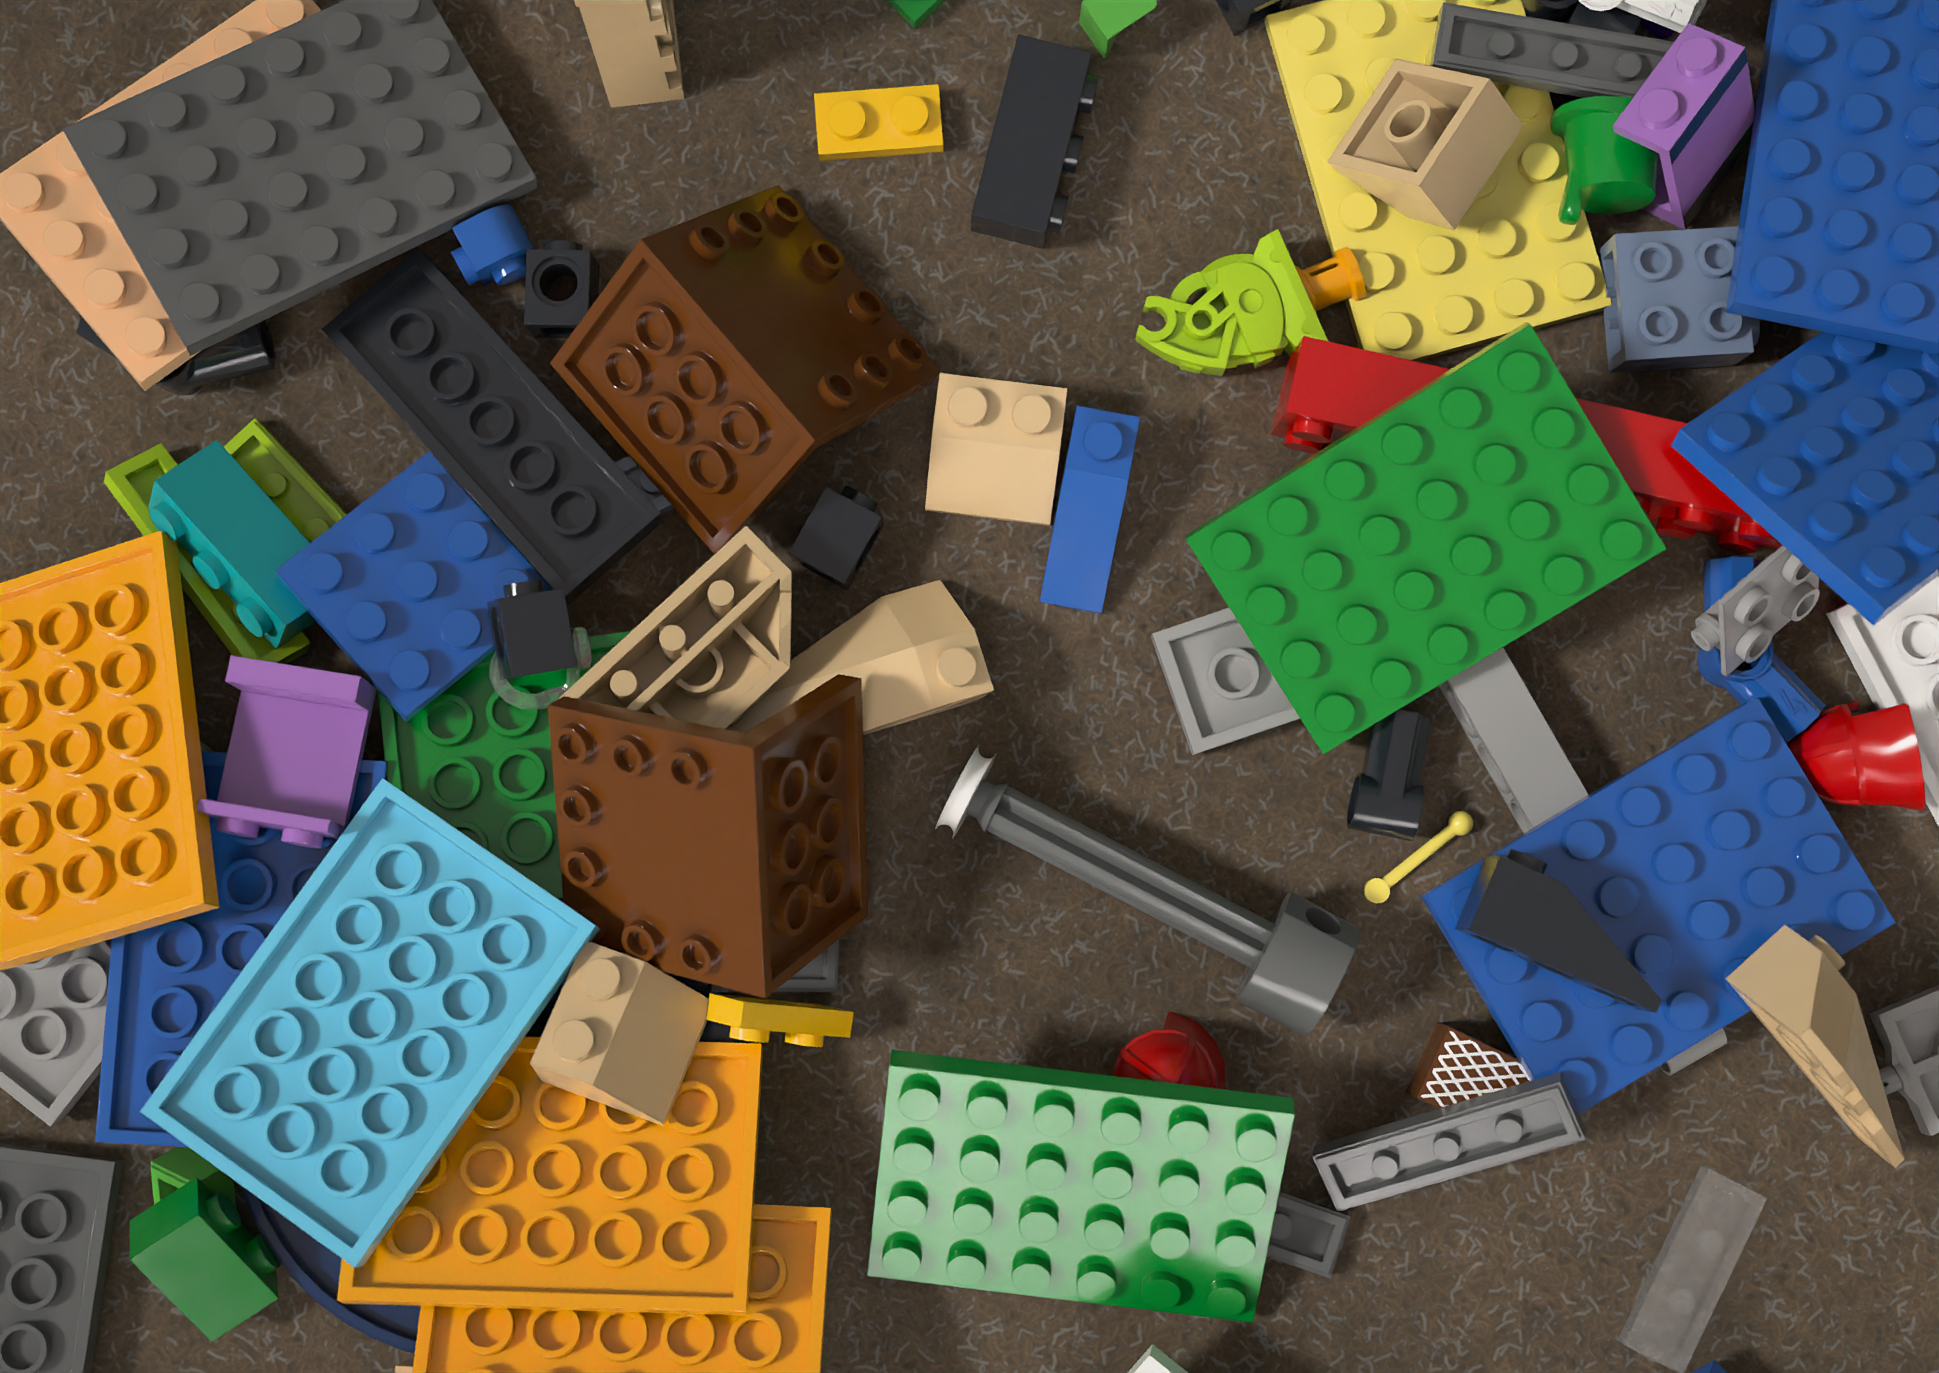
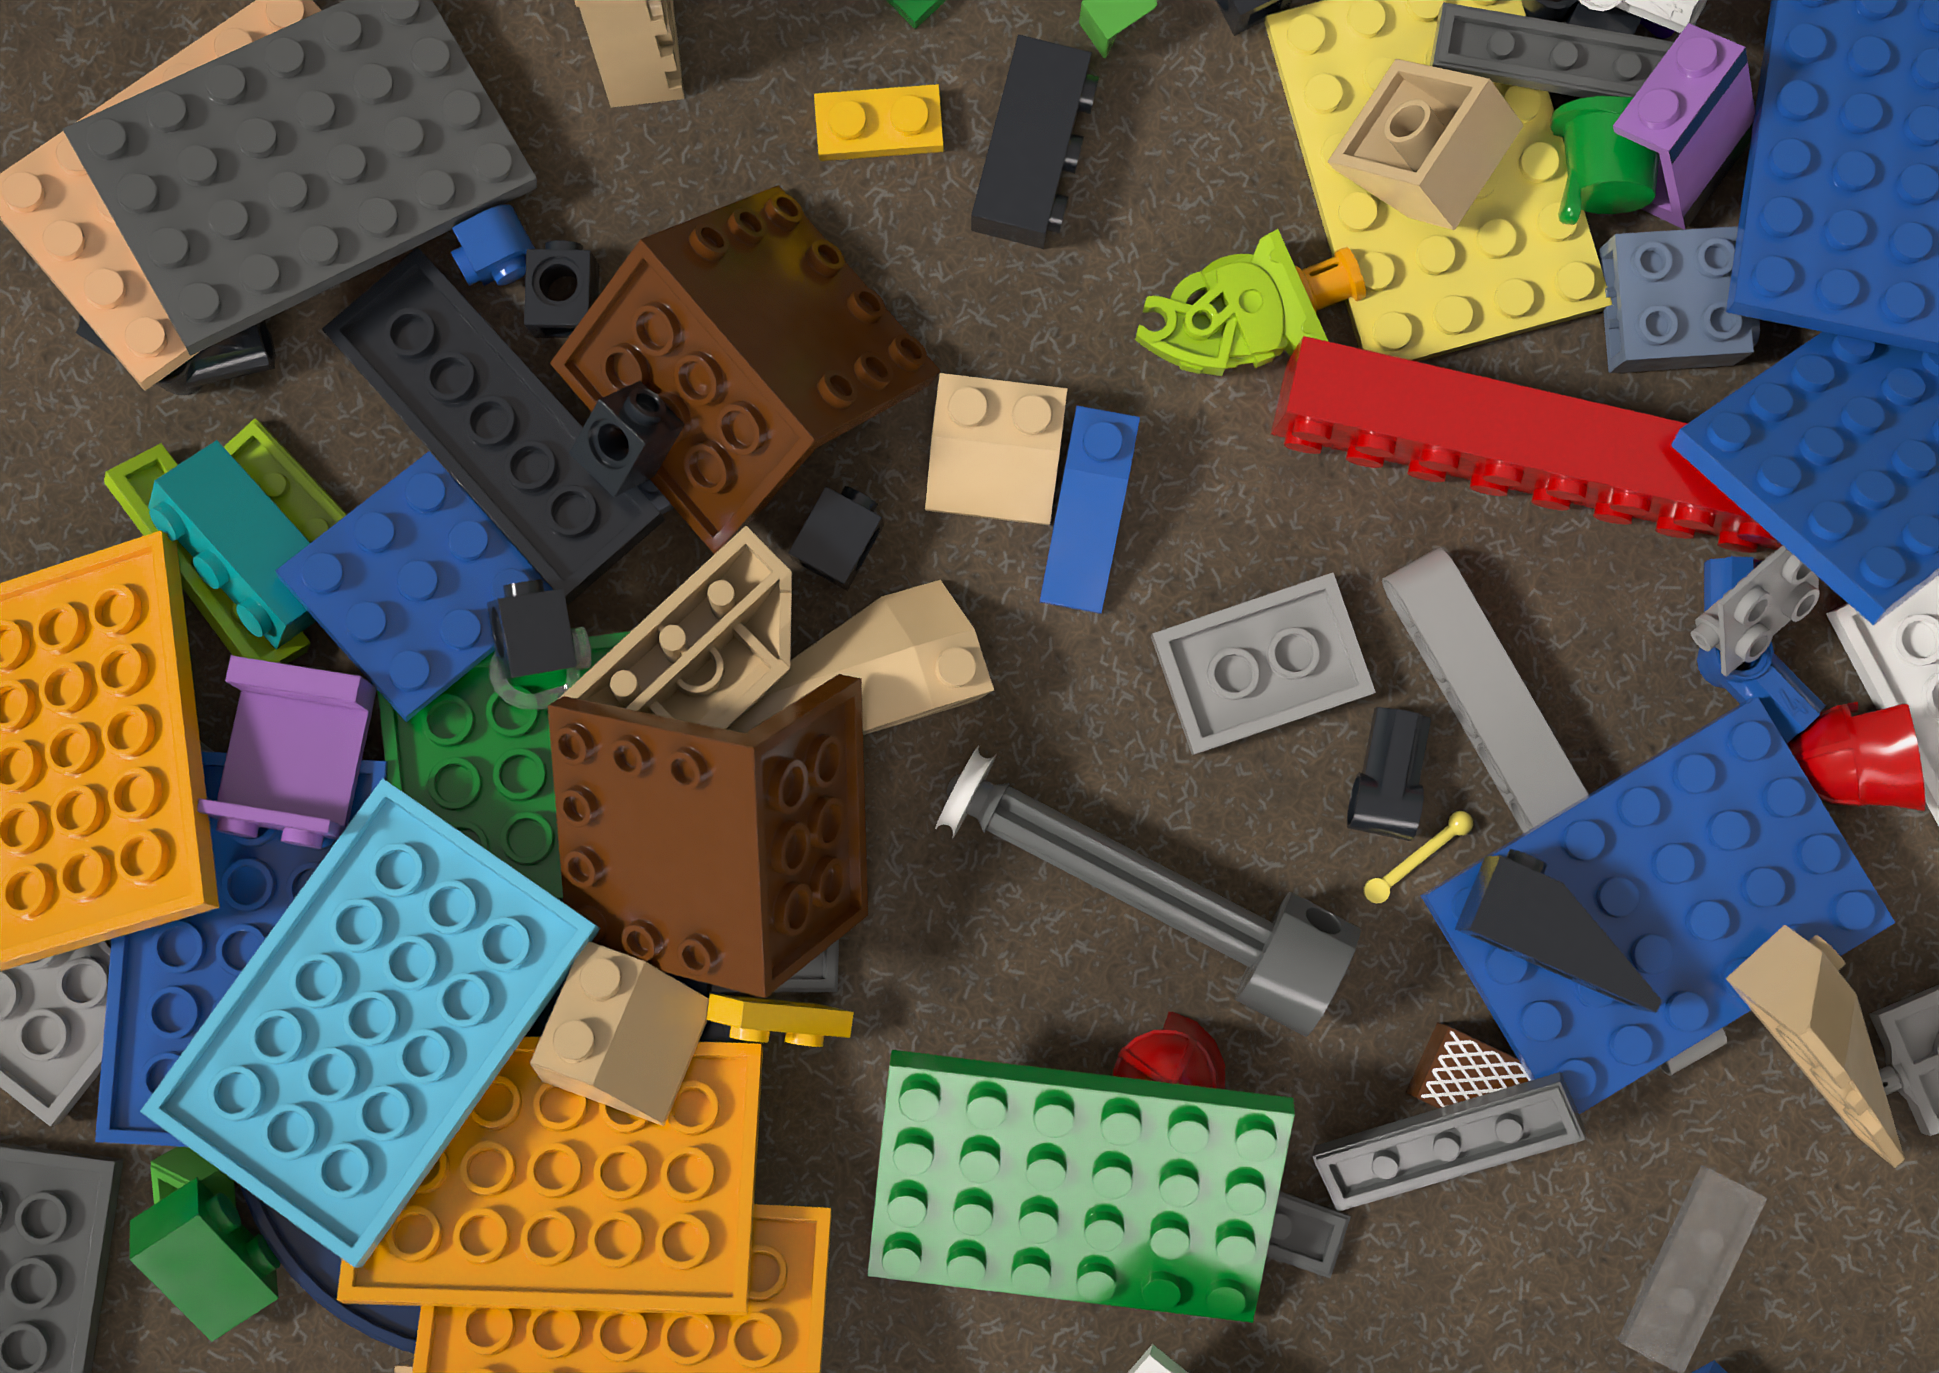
(626, 438): none -> black brick
(1426, 539): green plate -> none

